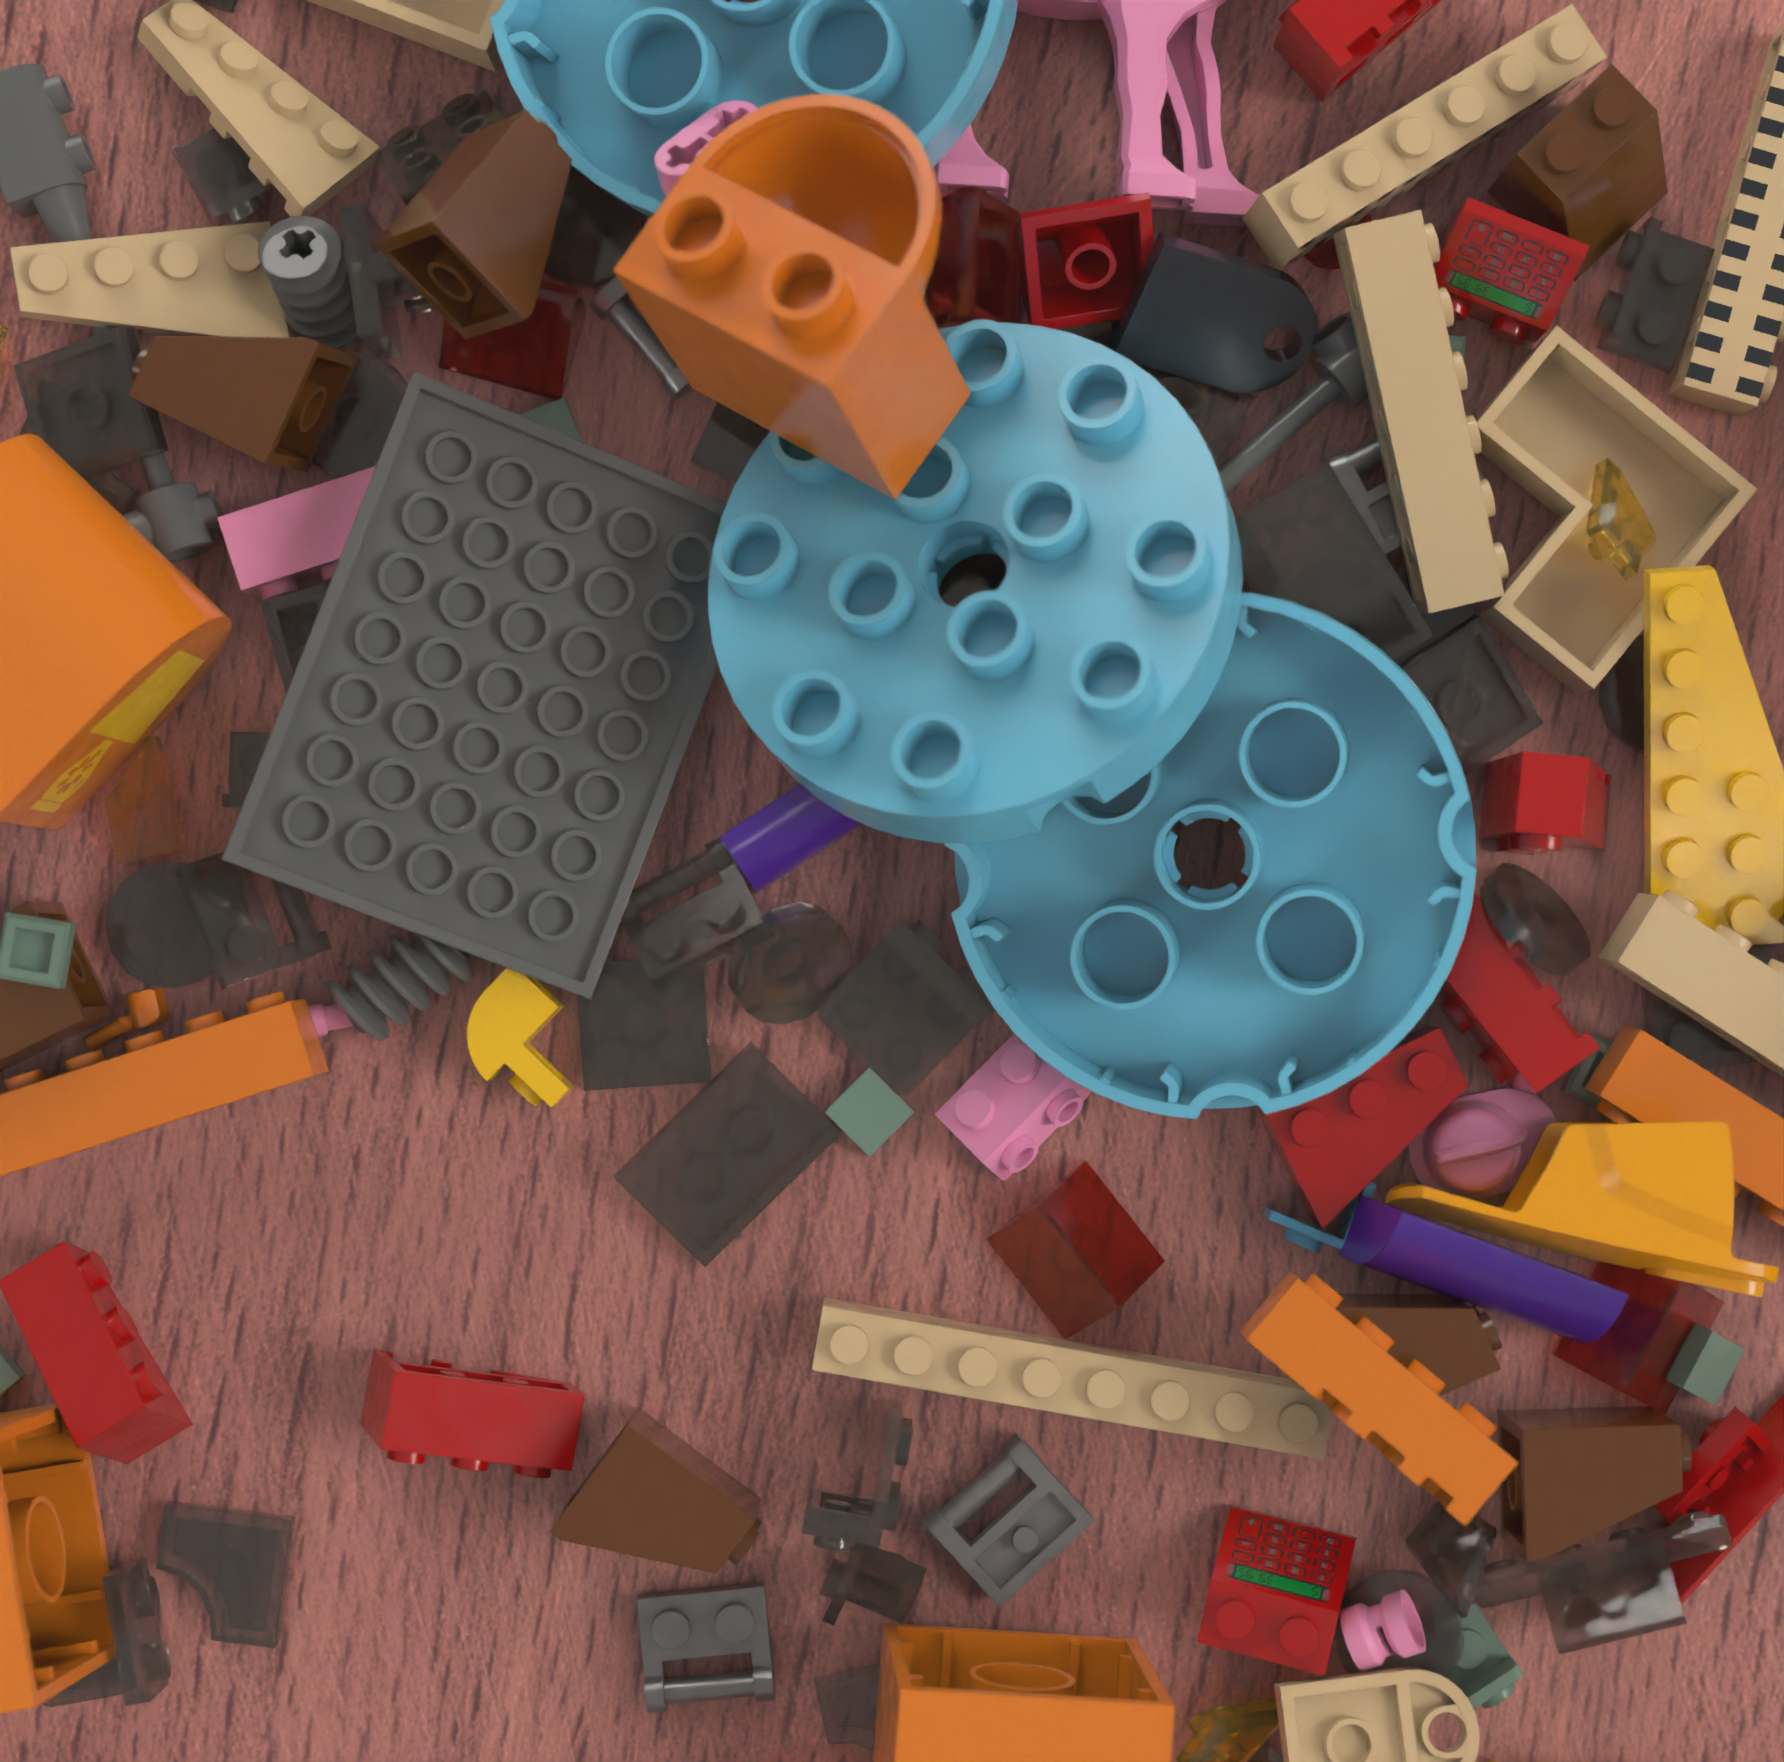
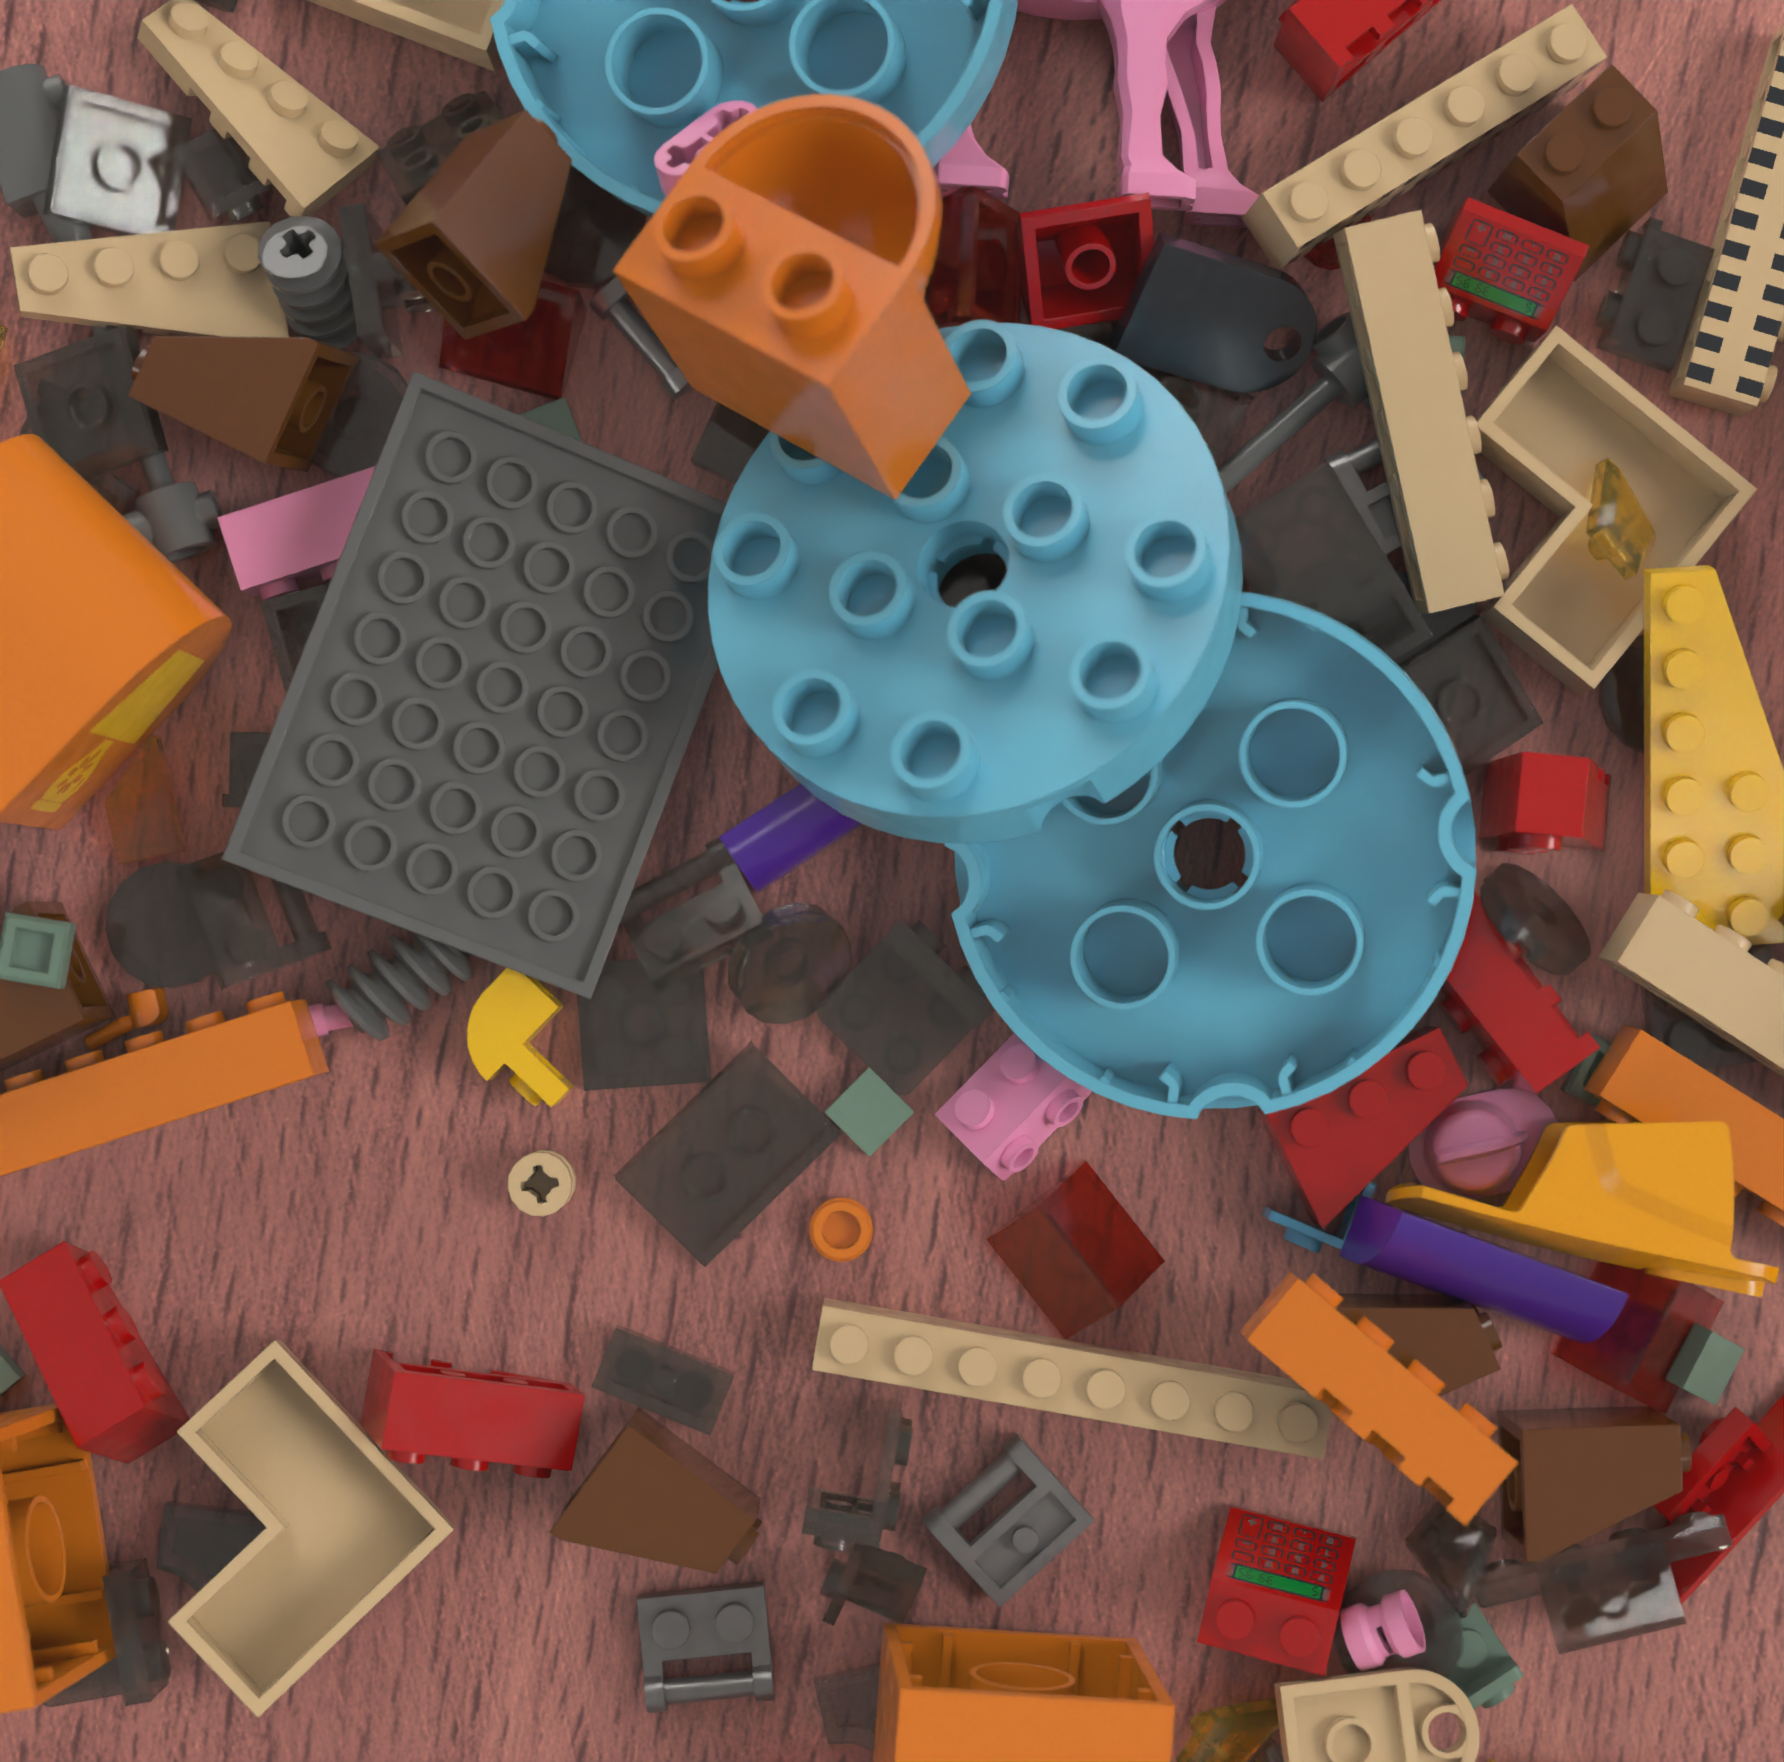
(115, 164): none -> clear smoke tile
(335, 1522): none -> tan piece
(553, 1180): none -> tan wheel
(663, 1379): none -> clear smoke plate
(841, 1229): none -> orange tile

